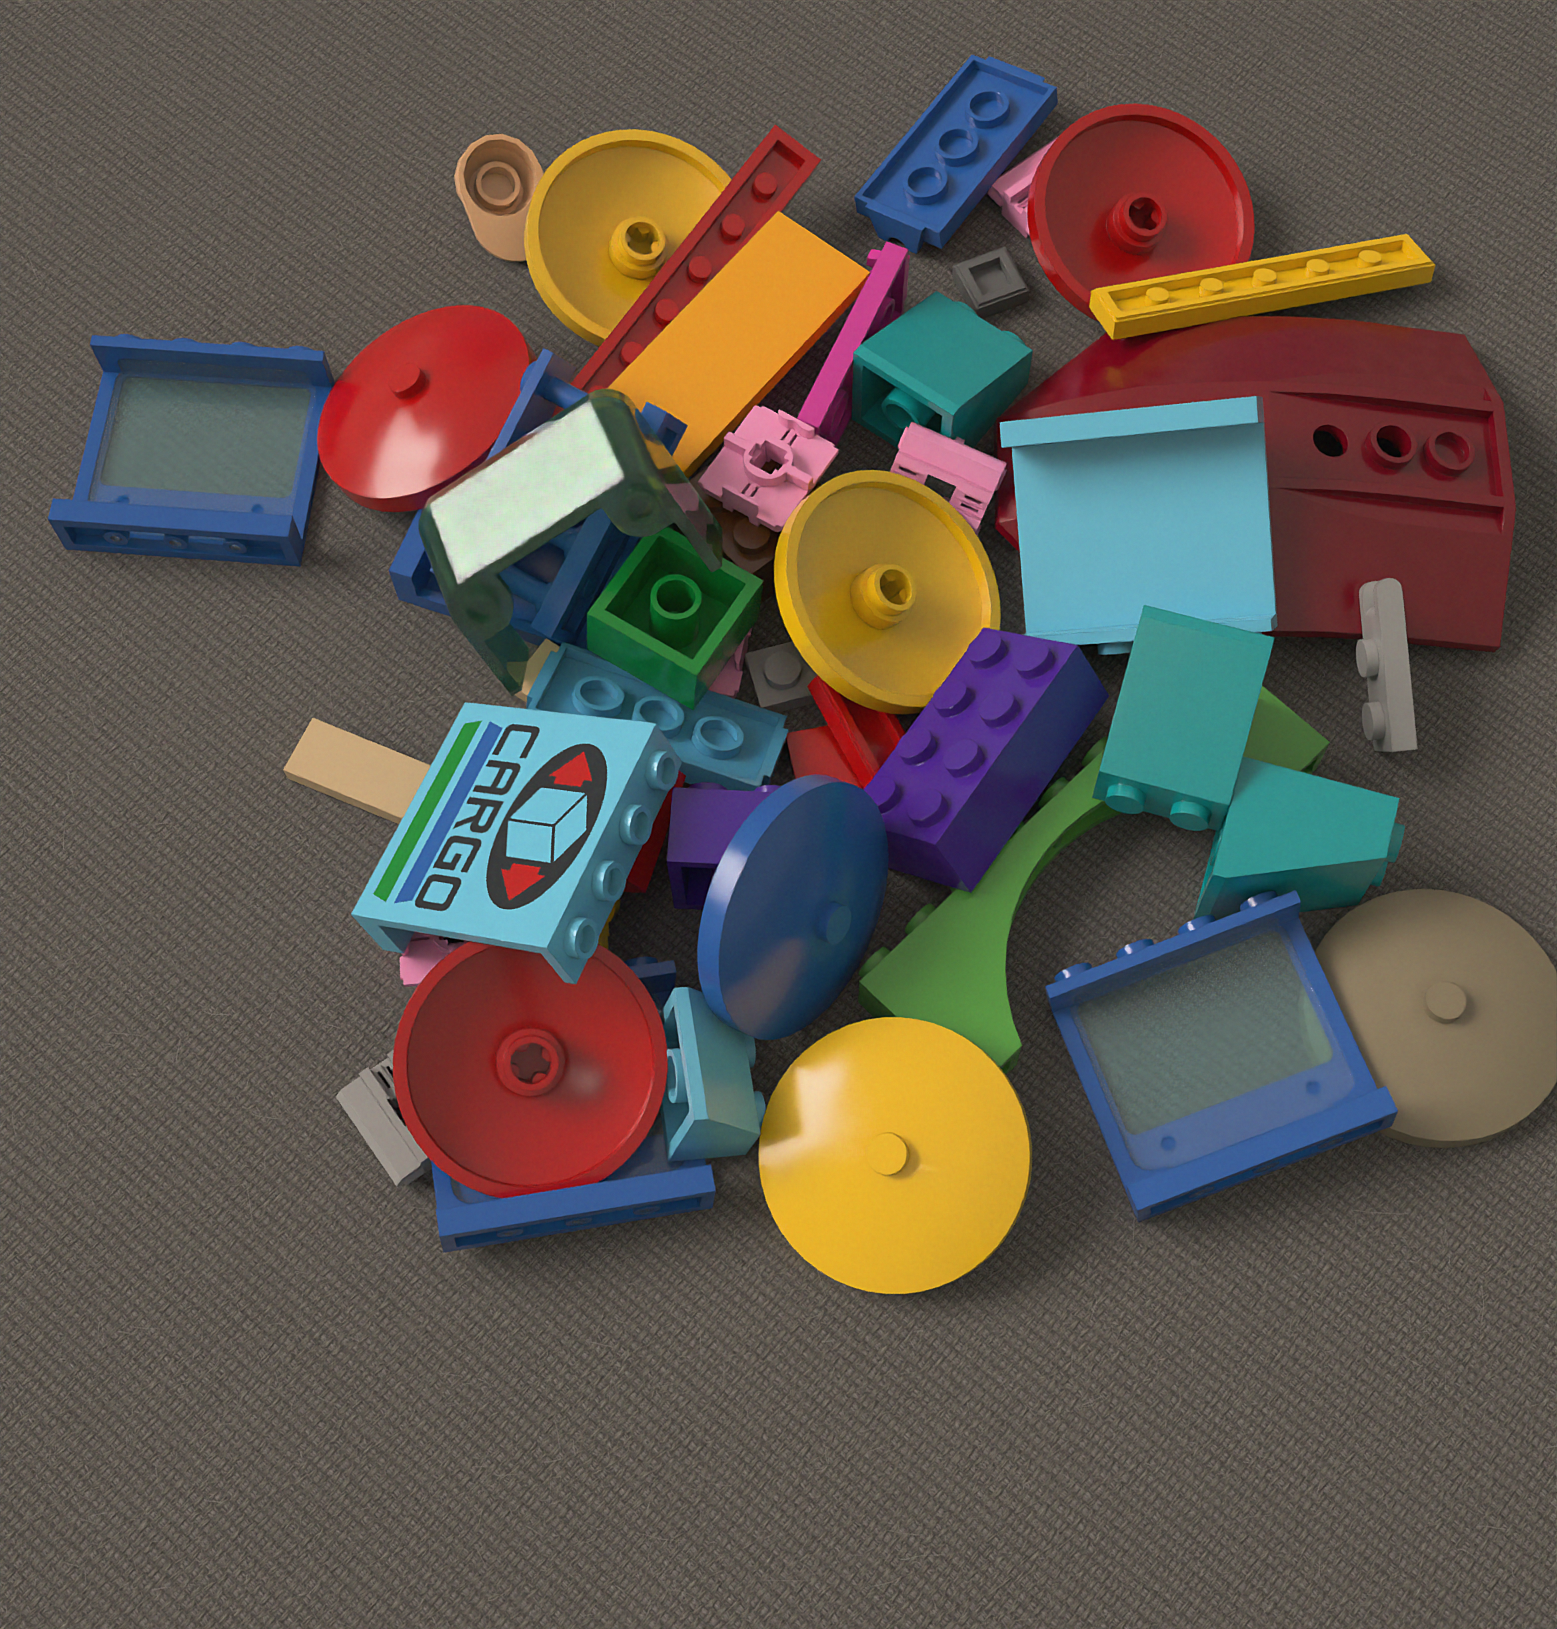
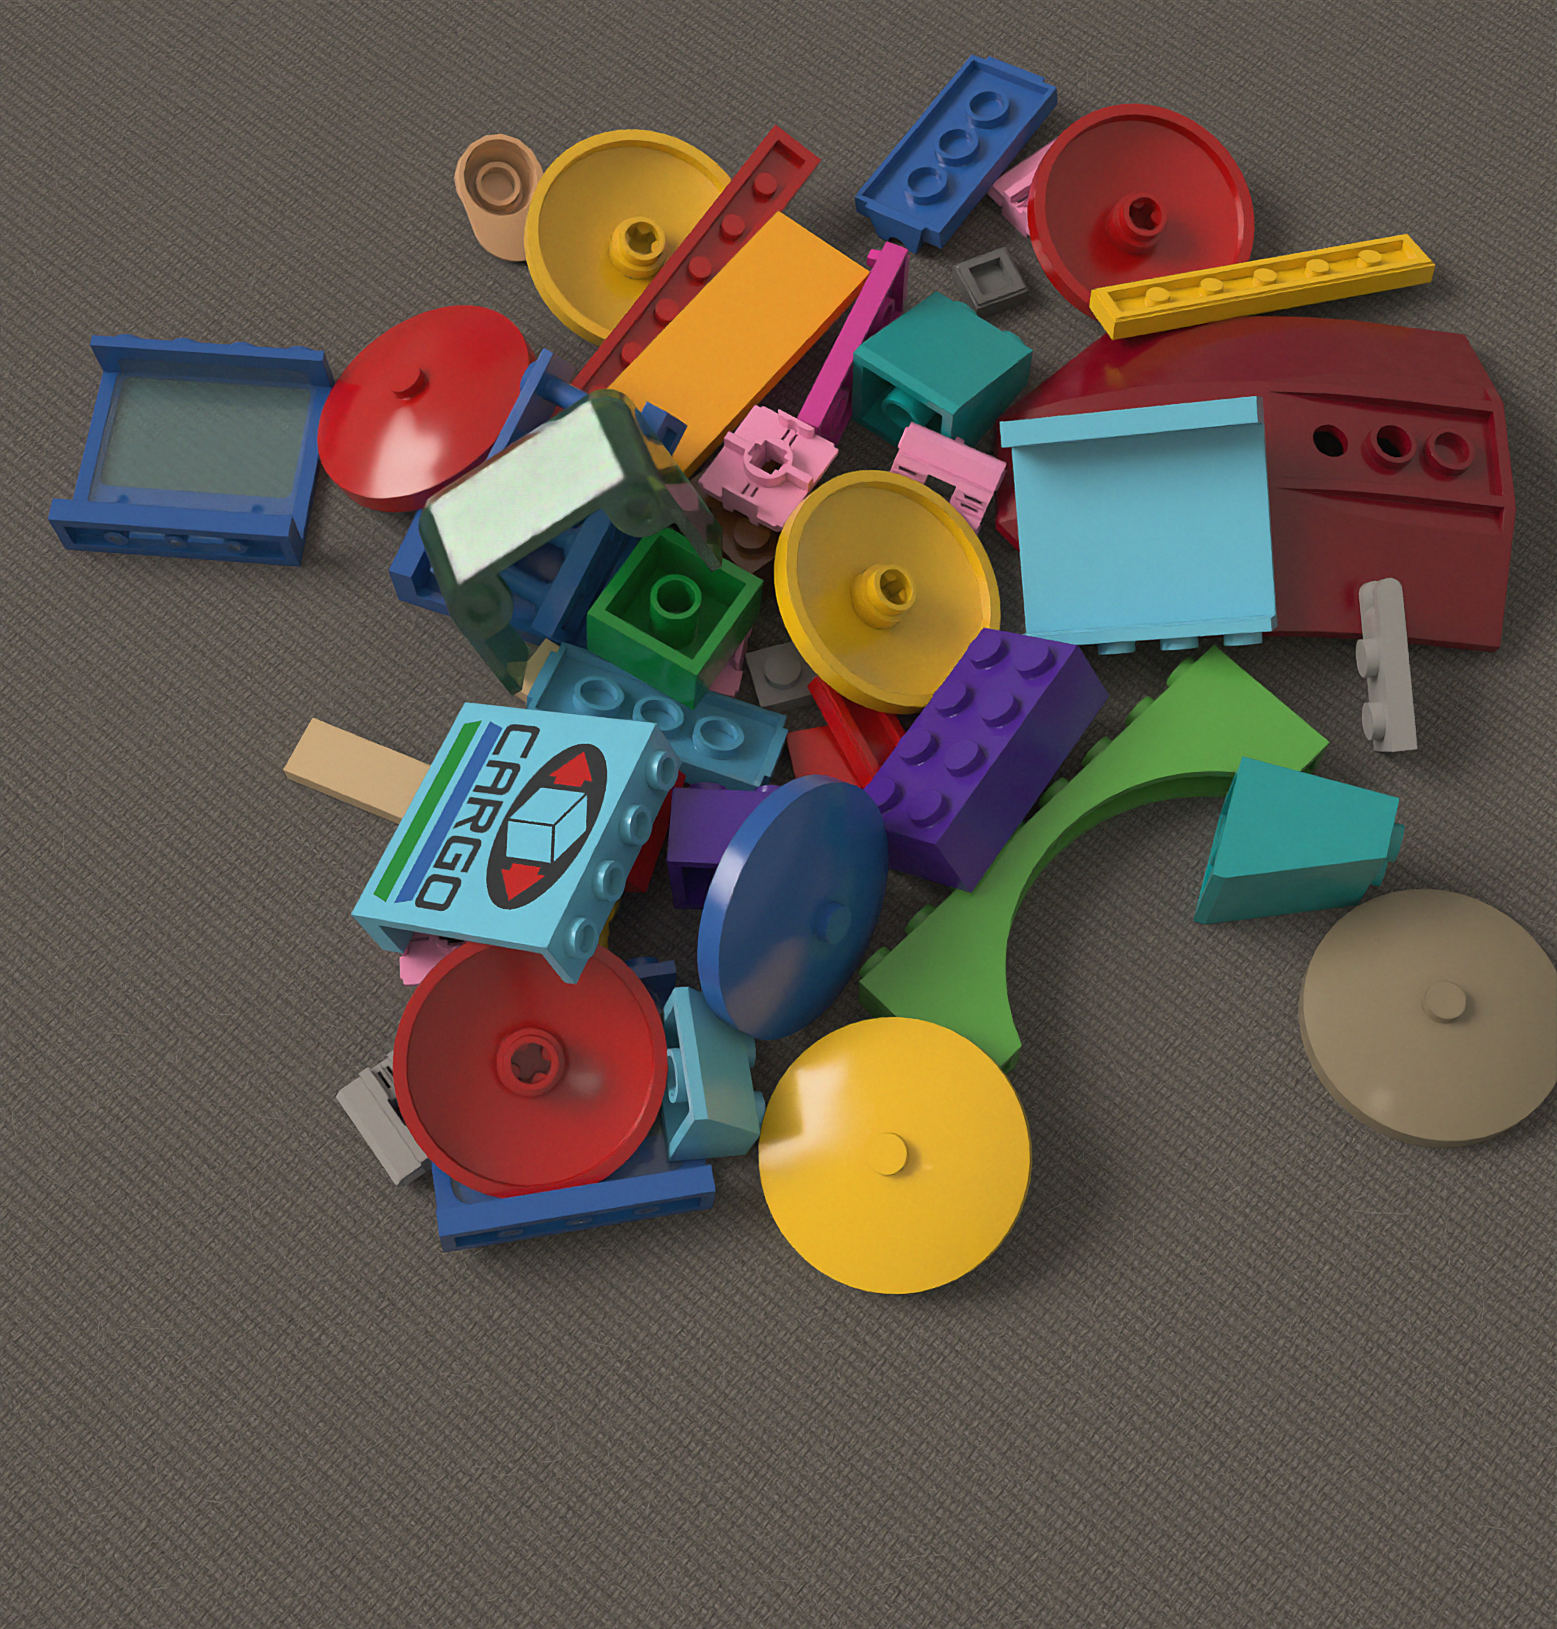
(1182, 719): teal slope -> none
(1215, 1055): clear light blue panel -> none

